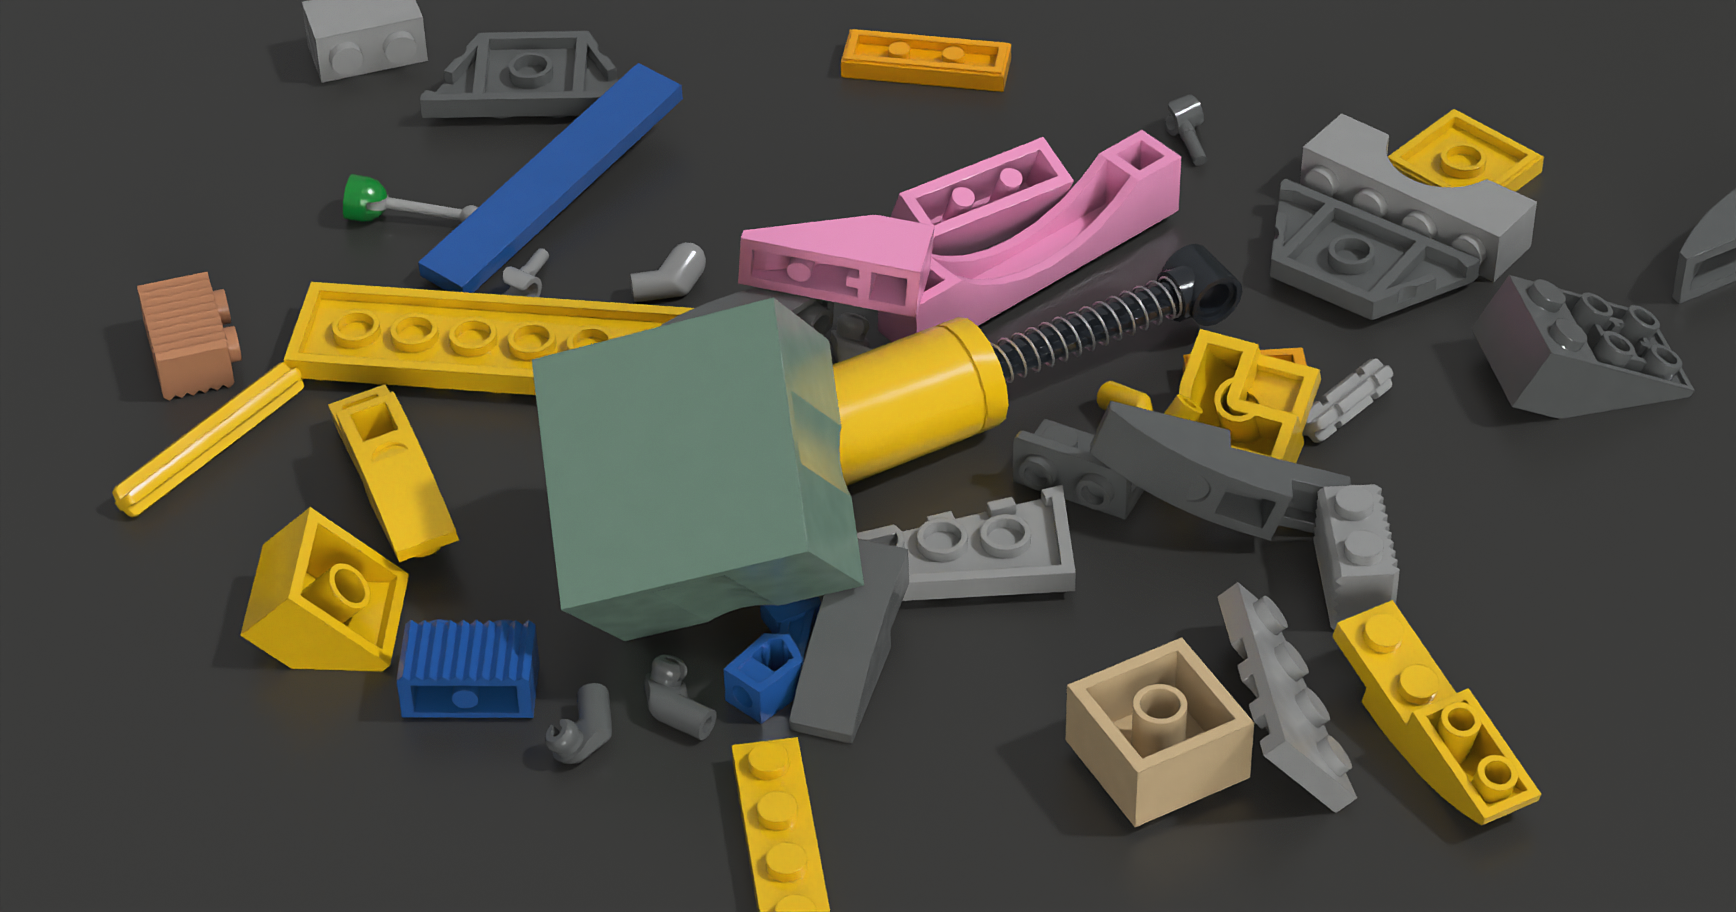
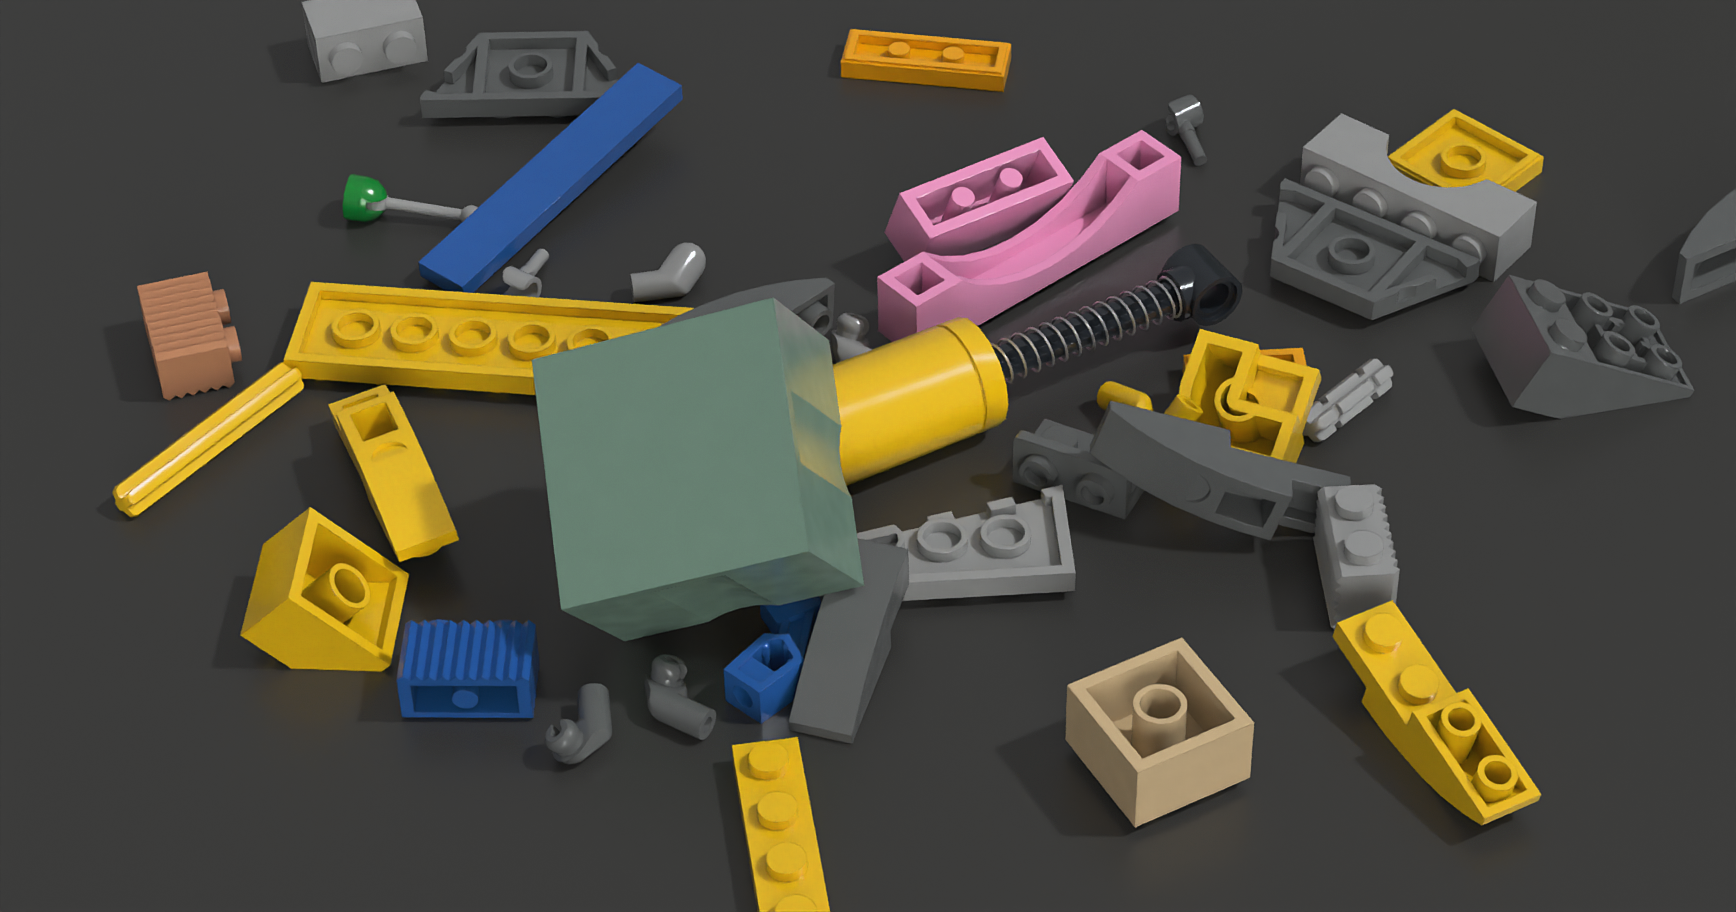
(846, 261): bright pink slope -> none
(1283, 702): light grey wing -> none

